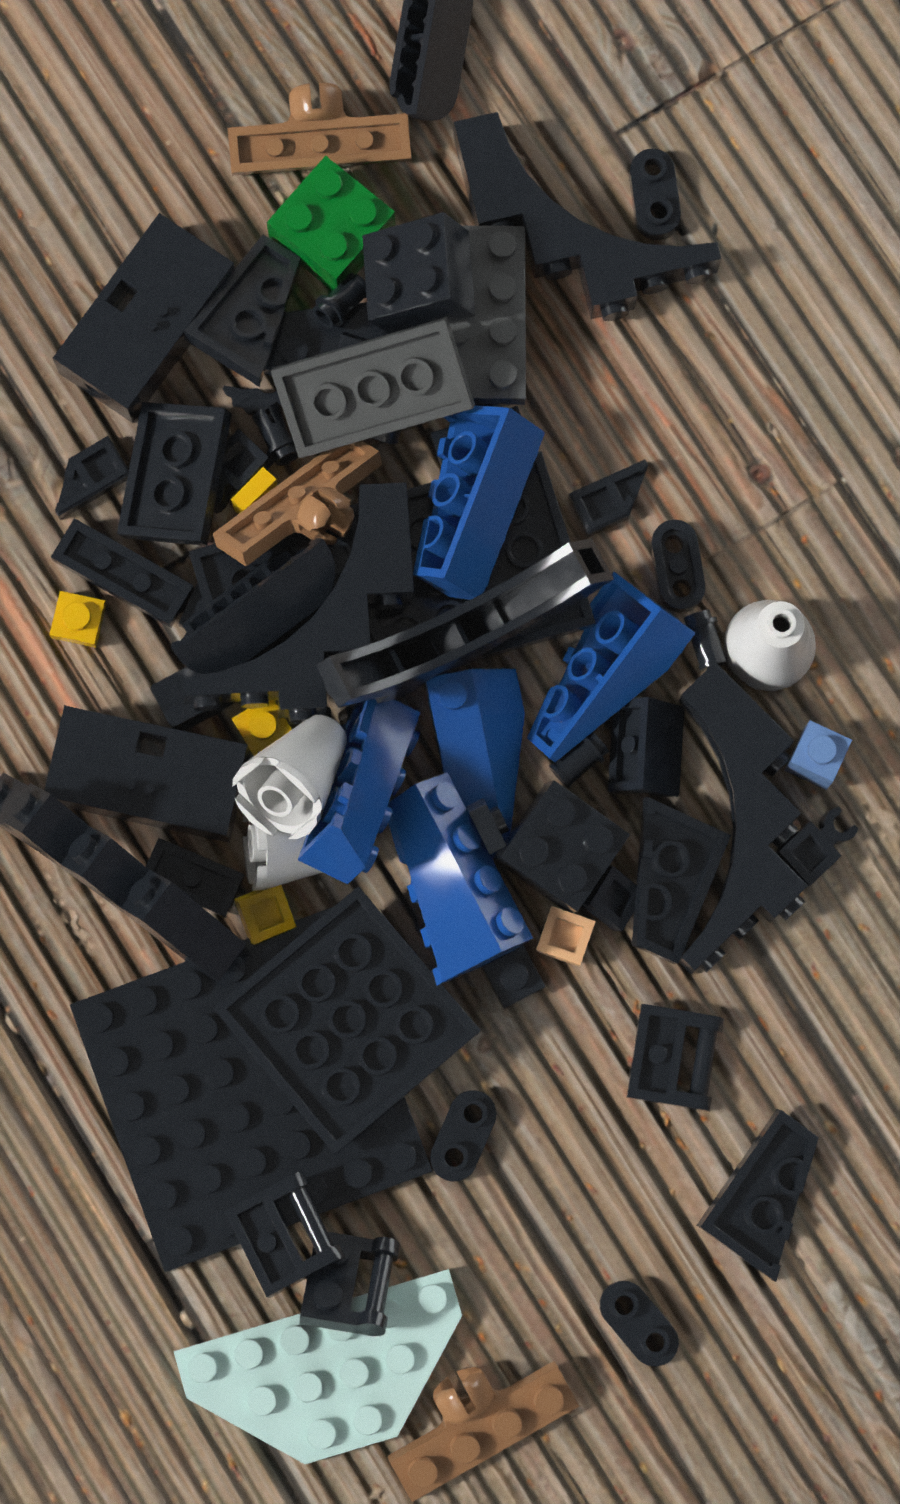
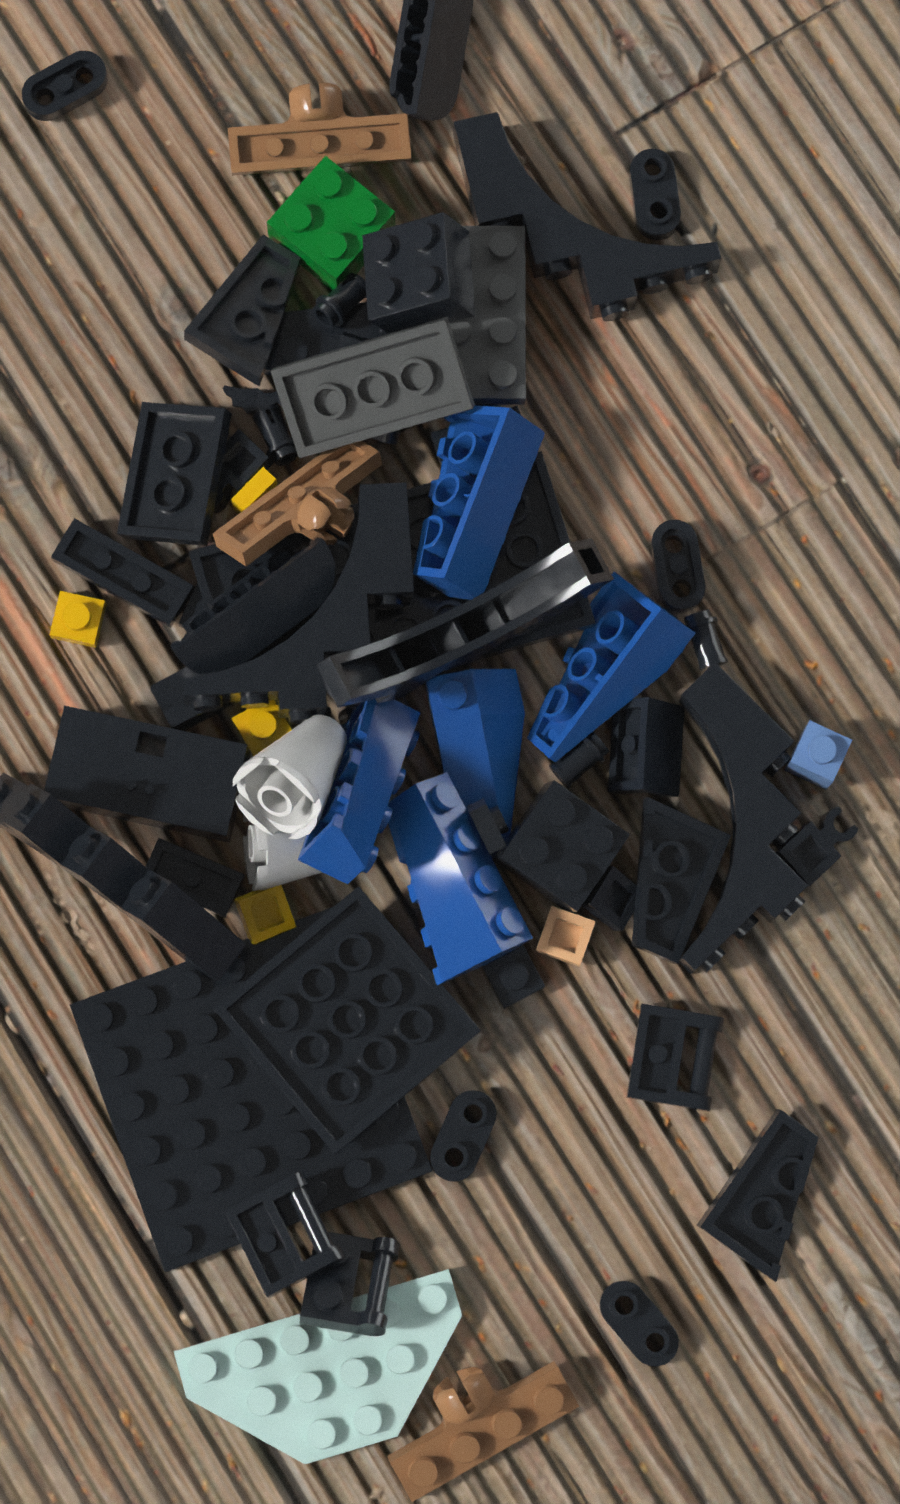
(62, 83): none -> black plate
(91, 476): black tile -> none
(140, 317): black brick -> none
(608, 499): black tile -> none
(769, 645): white cone -> none

